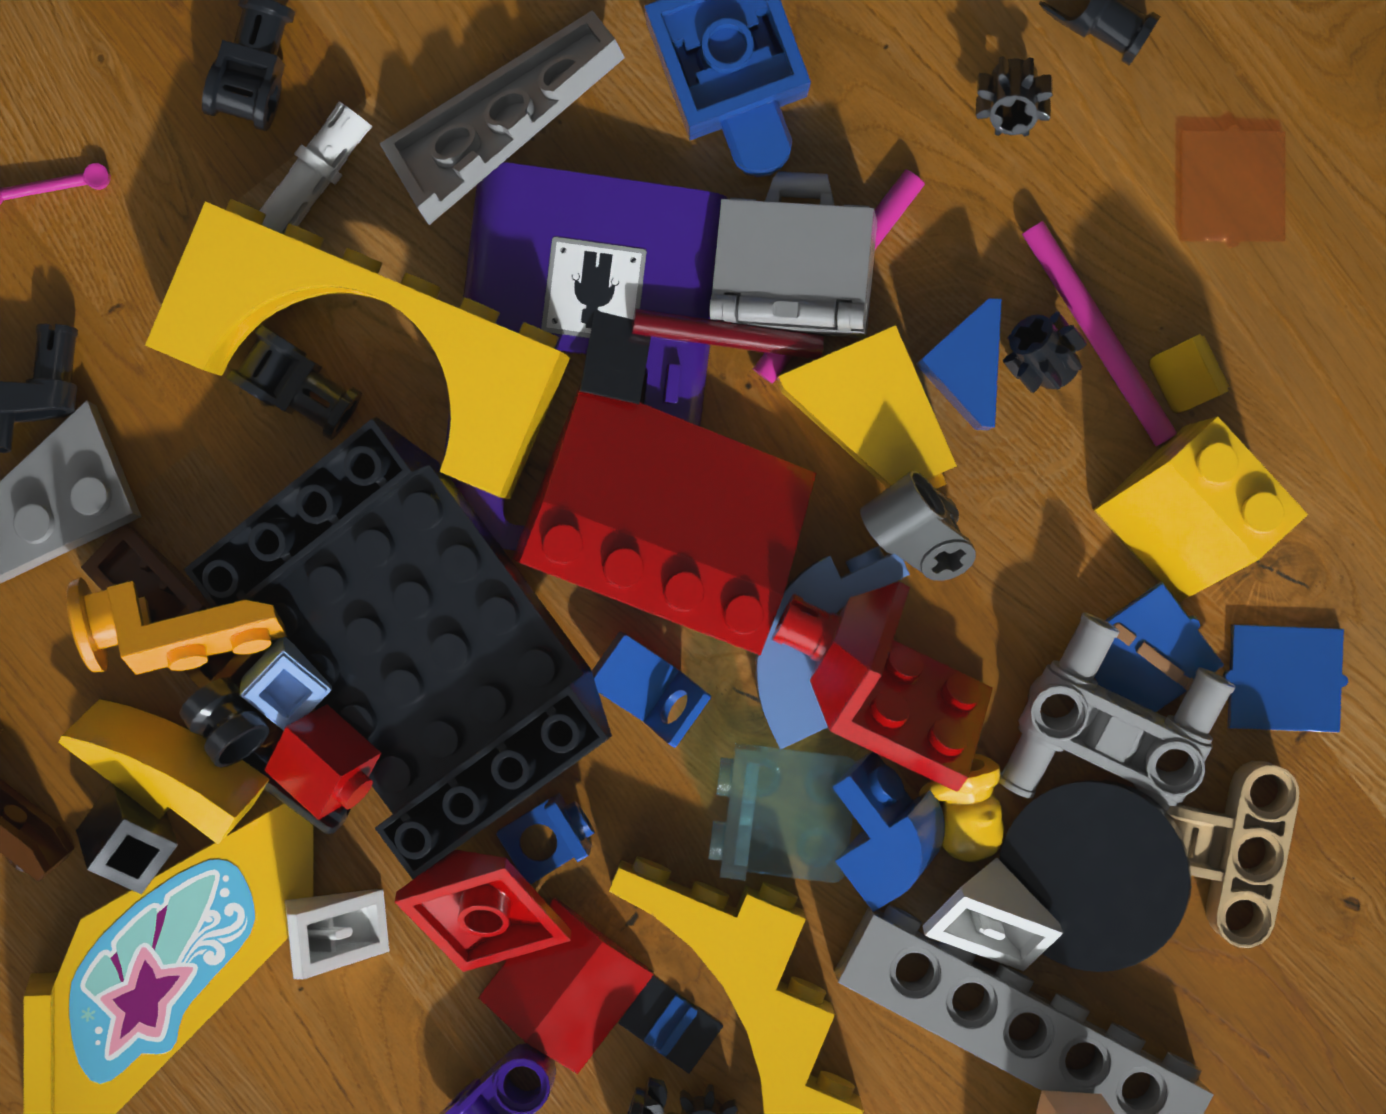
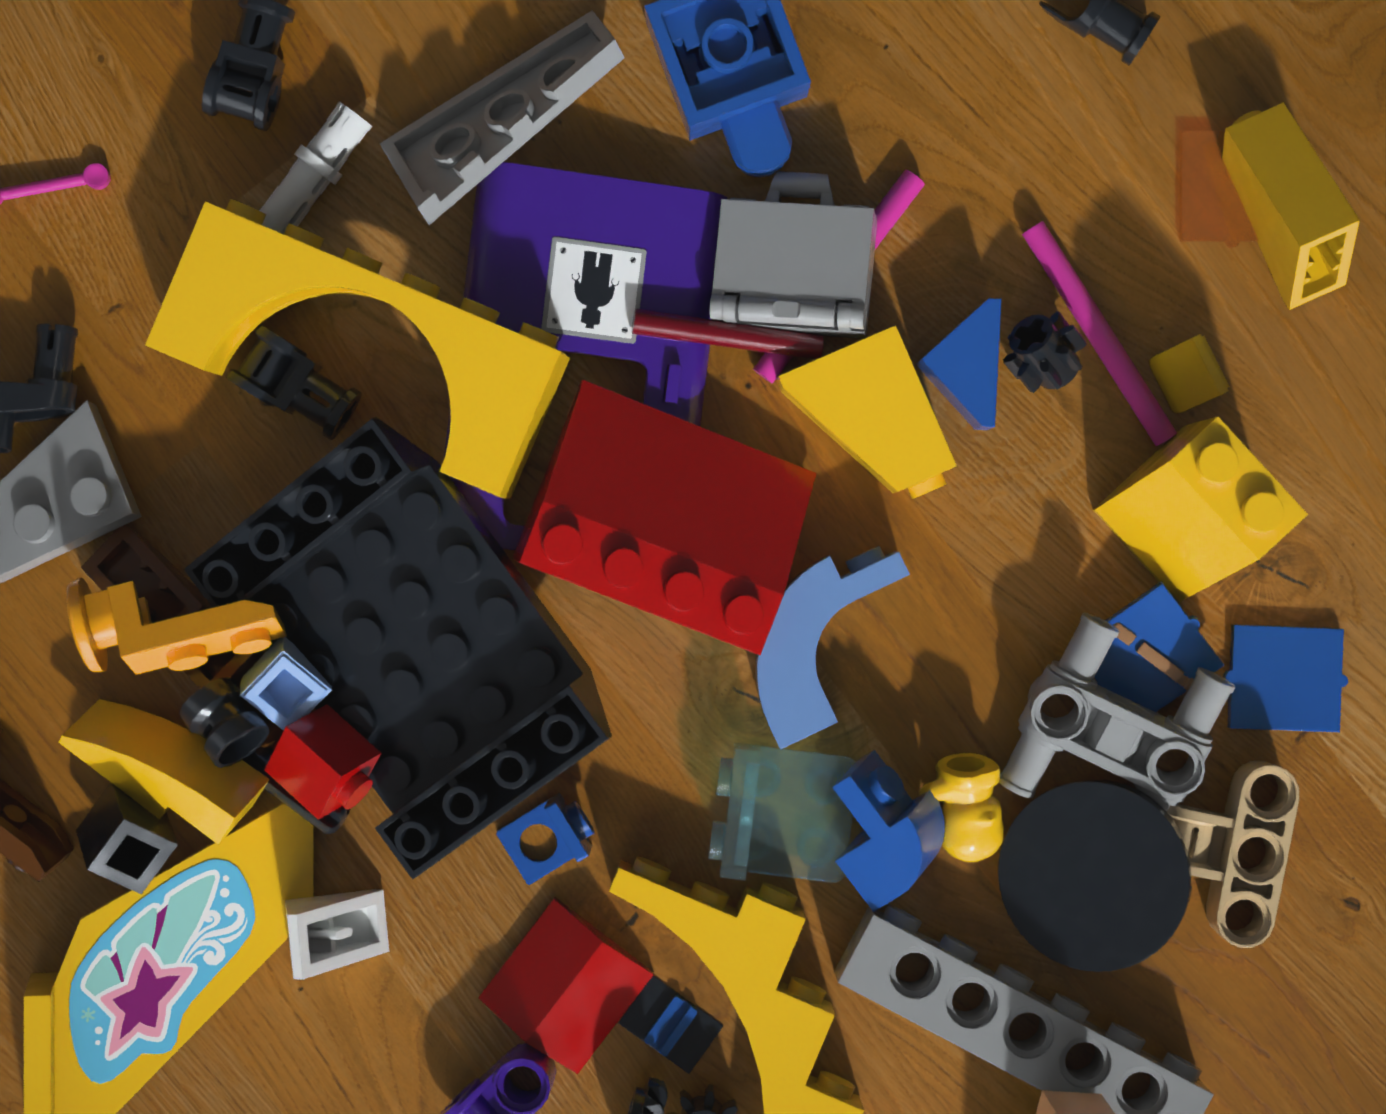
(480, 910): red slope -> none
(615, 359): black piece -> none
(648, 687): blue bracket -> none
(884, 690): red plate -> none
(919, 528): dark grey piece -> none
(995, 919): white slope -> none
(1014, 96): black gear -> none
(1292, 204): none -> yellow slope

